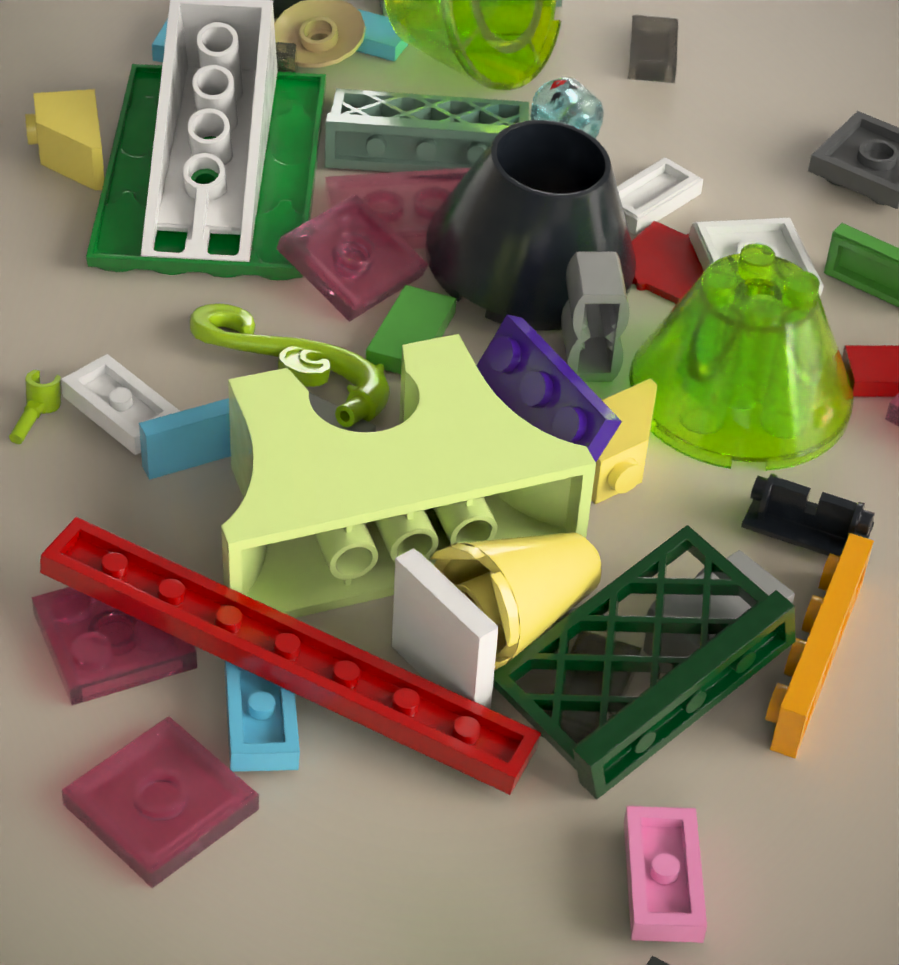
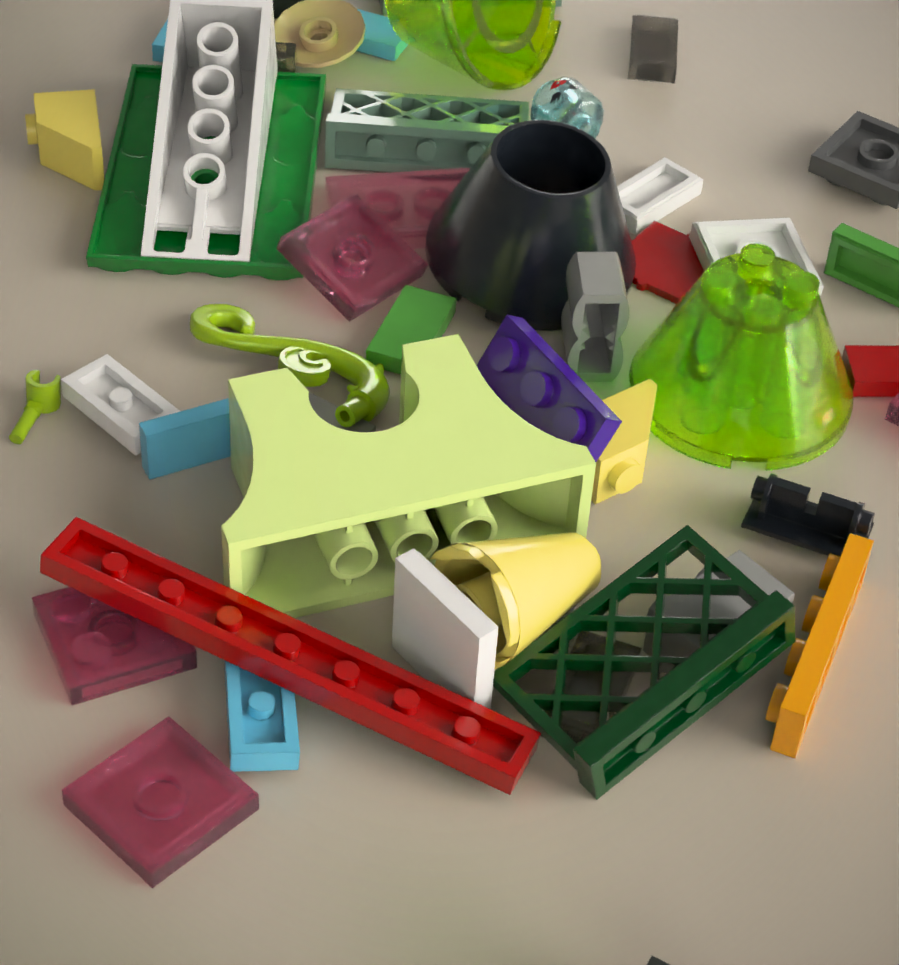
(664, 874): bright pink plate -> none

